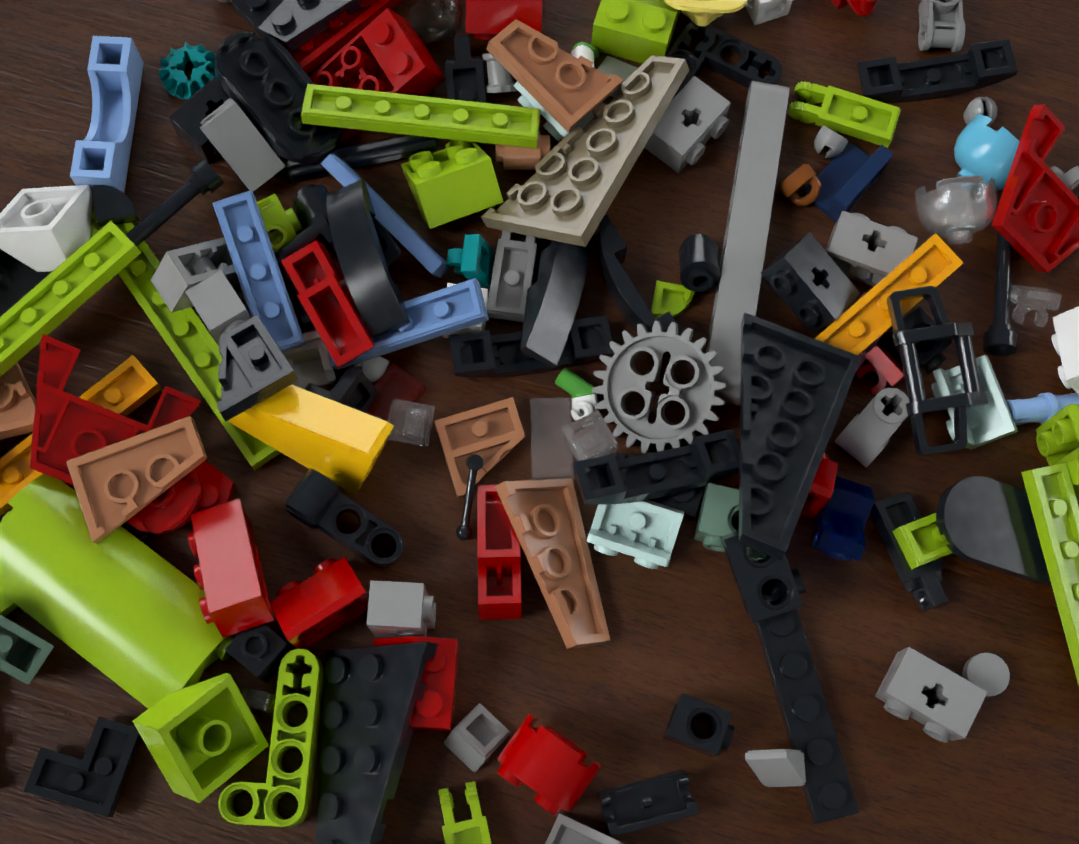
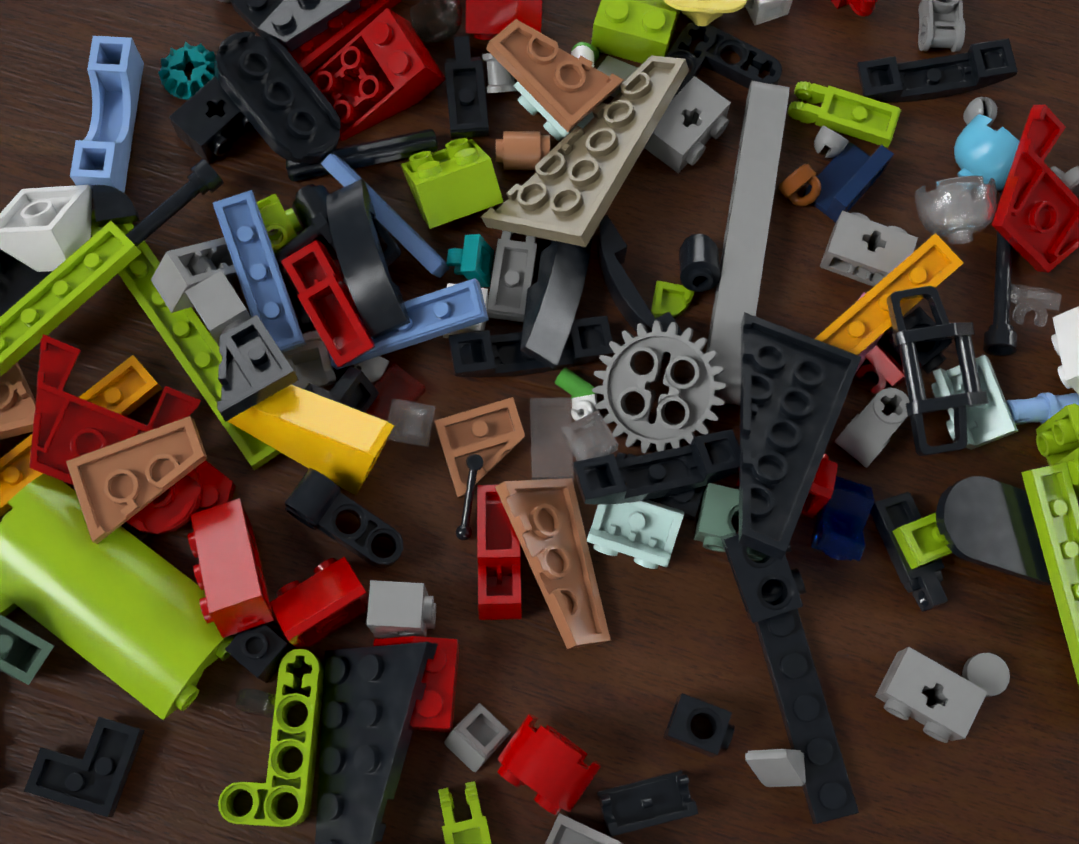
(201, 736): lime slope -> none
(241, 145): light grey hinge -> none
(421, 116): lime tile -> none
(810, 283): black brick -> none

